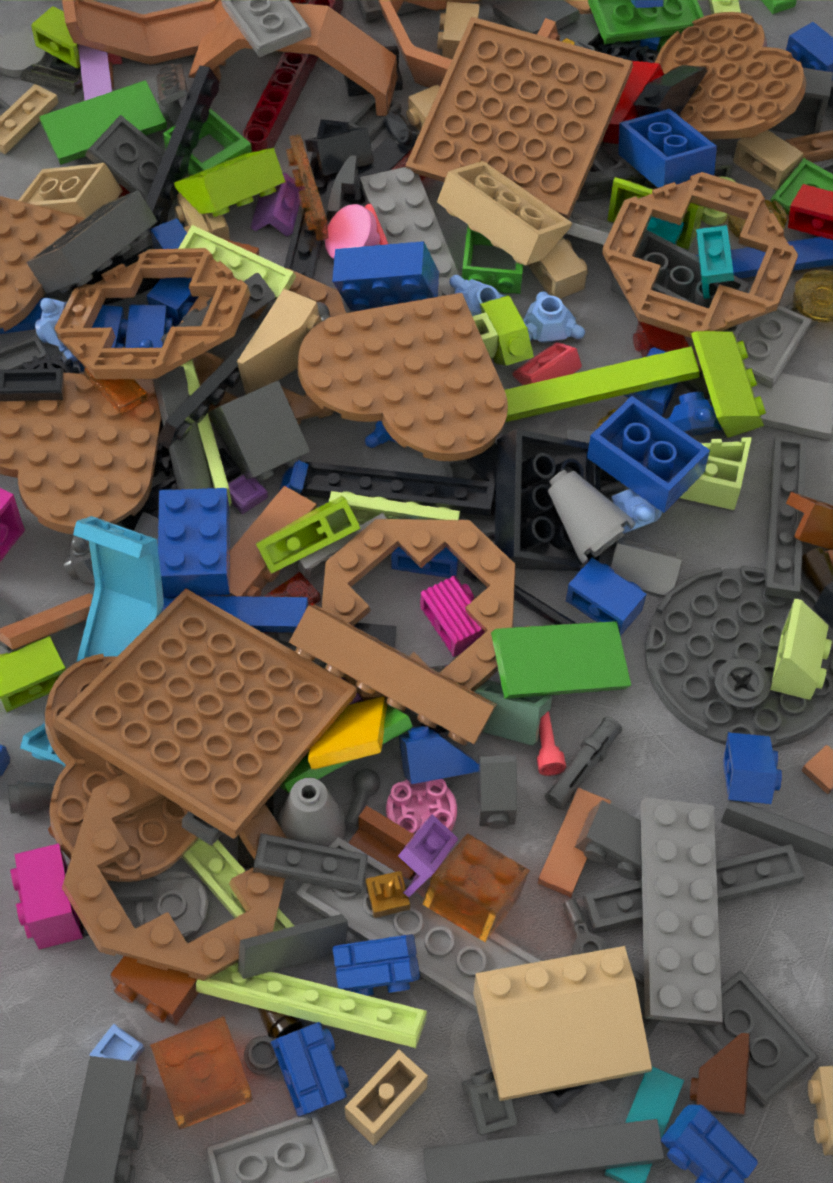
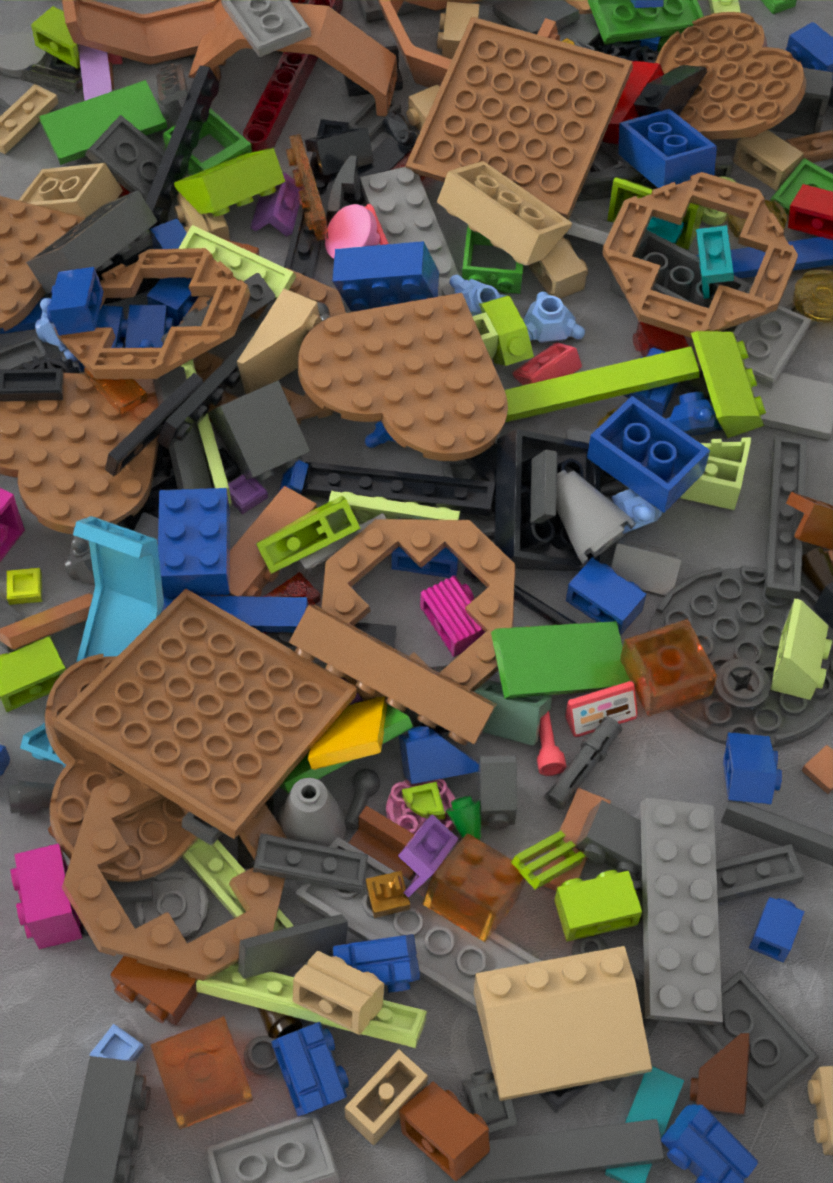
(24, 586): none -> neon yellow tile
(75, 301): none -> blue brick
(150, 427): none -> black tile
(338, 992): none -> tan brick
(424, 800): none -> lime tile
(445, 1130): none -> dark orange brick
(466, 816): none -> green cone
(543, 486): none -> dark grey tile
(556, 840): none -> lime tile
(587, 711): none -> slope
(597, 905): none -> lime brick
(668, 667): none -> clear orange brick
(776, 929): none -> blue brick

